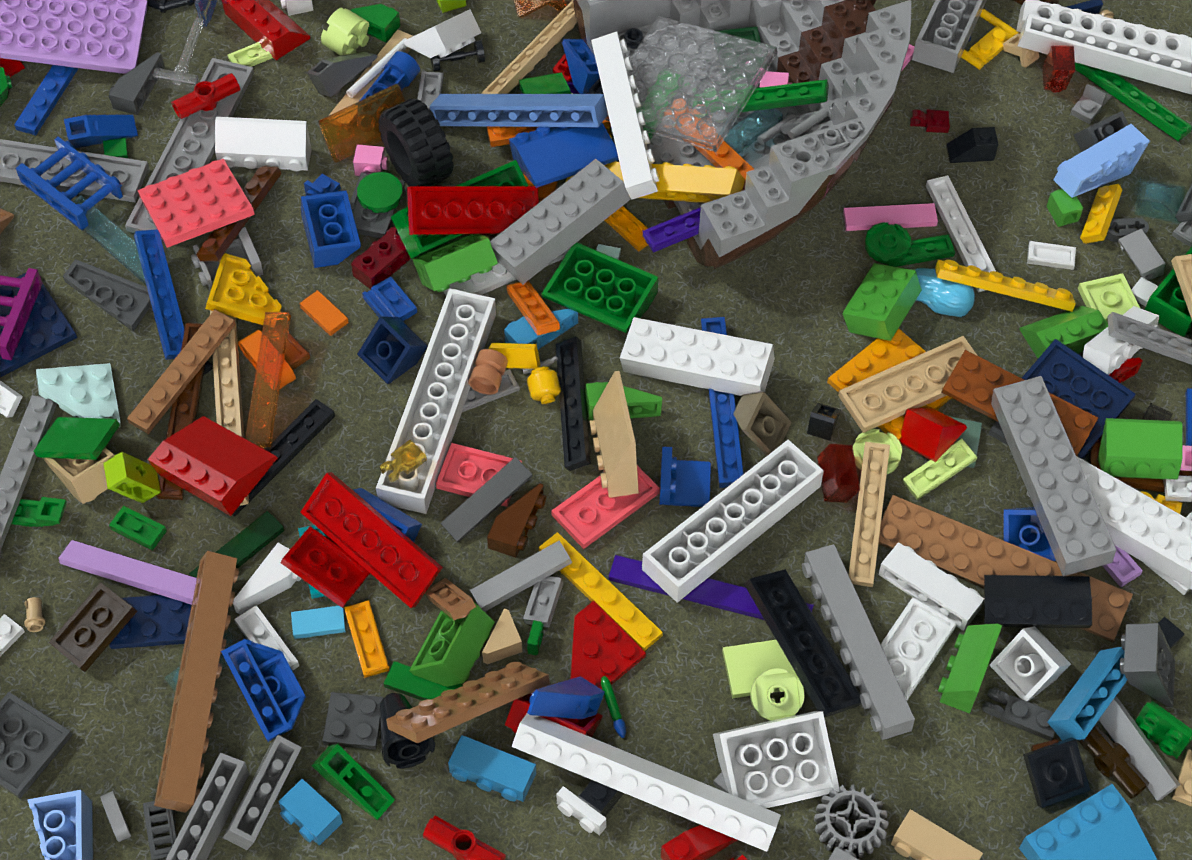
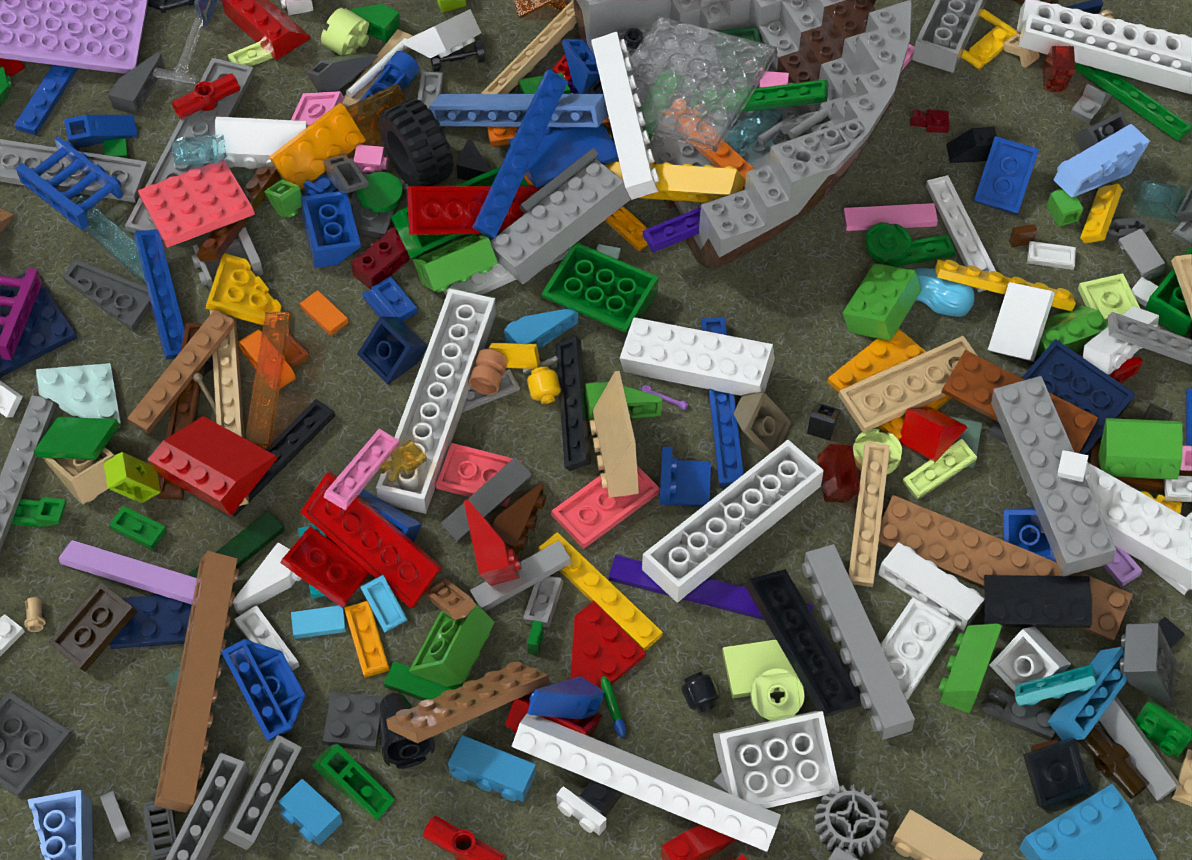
(197, 377): none -> dark tan hinge
(199, 150): none -> clear light blue brick
(284, 198): none -> bright green slope
(315, 105): none -> bright pink plate
(325, 138): none -> light orange plate
(345, 174): none -> flat silver slope
(361, 469): none -> bright pink tile
(383, 603): none -> medium azure tile
(470, 163): none -> black slope
(493, 557): none -> red slope
(503, 640): tan slope -> none
(520, 154): none -> blue plate
(533, 308): orange tile -> none
(558, 181): none -> dark grey tile
(683, 405): none -> medium lavender hinge
(700, 691): none -> black head
(1006, 175): none -> blue plate
(1021, 321): none -> white tile
(1022, 235): none -> reddish brown tile
(1055, 685): none -> teal plate
(1072, 465): none -> white tile

